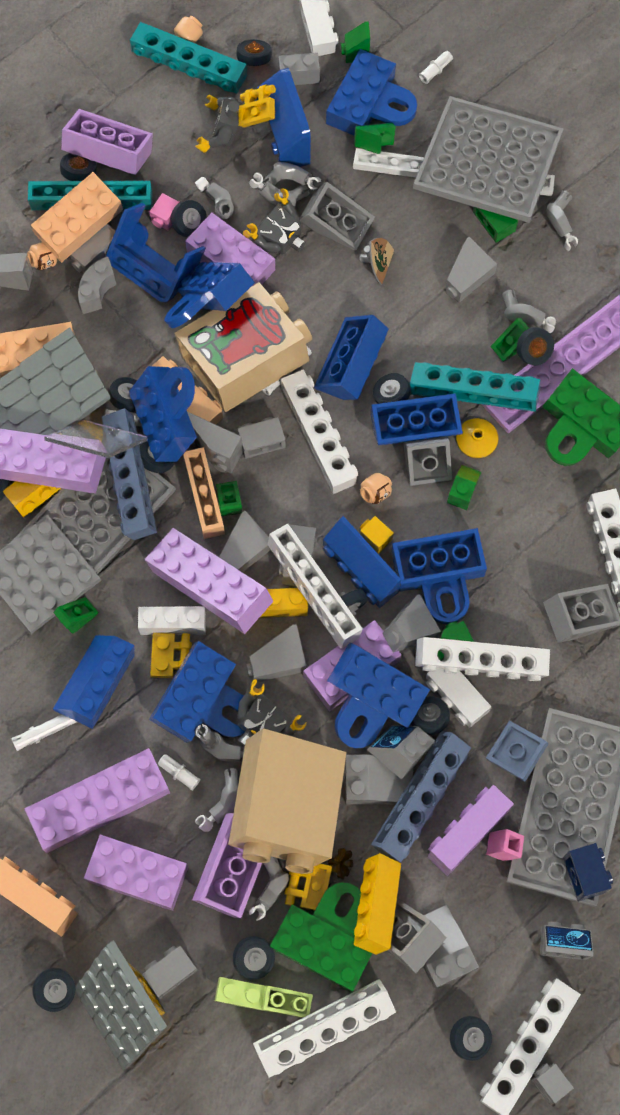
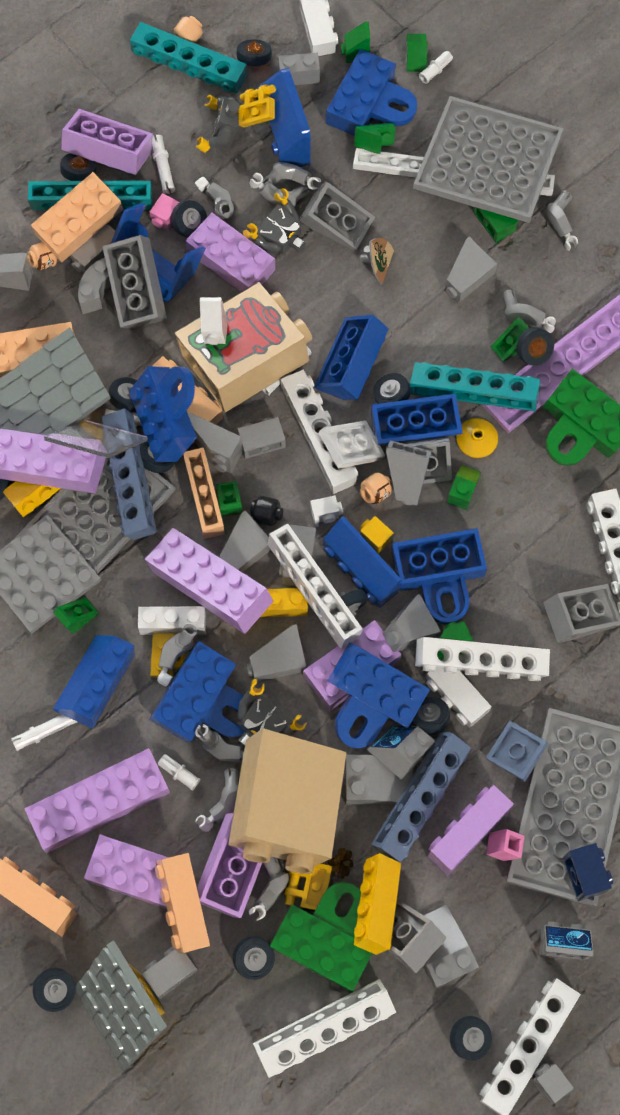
(134, 282): none -> light grey brick
(160, 156): none -> white pin
(173, 649): none -> light grey arm
(182, 903): none -> light nougat brick
(210, 288): blue brick -> none
(213, 321): none -> white slope
(263, 997): yellowish green slope -> none
(266, 511): none -> black head
(325, 510): none -> white brick
(351, 444): none -> white plate
(407, 470): none -> light grey slope
(416, 52): none -> green slope

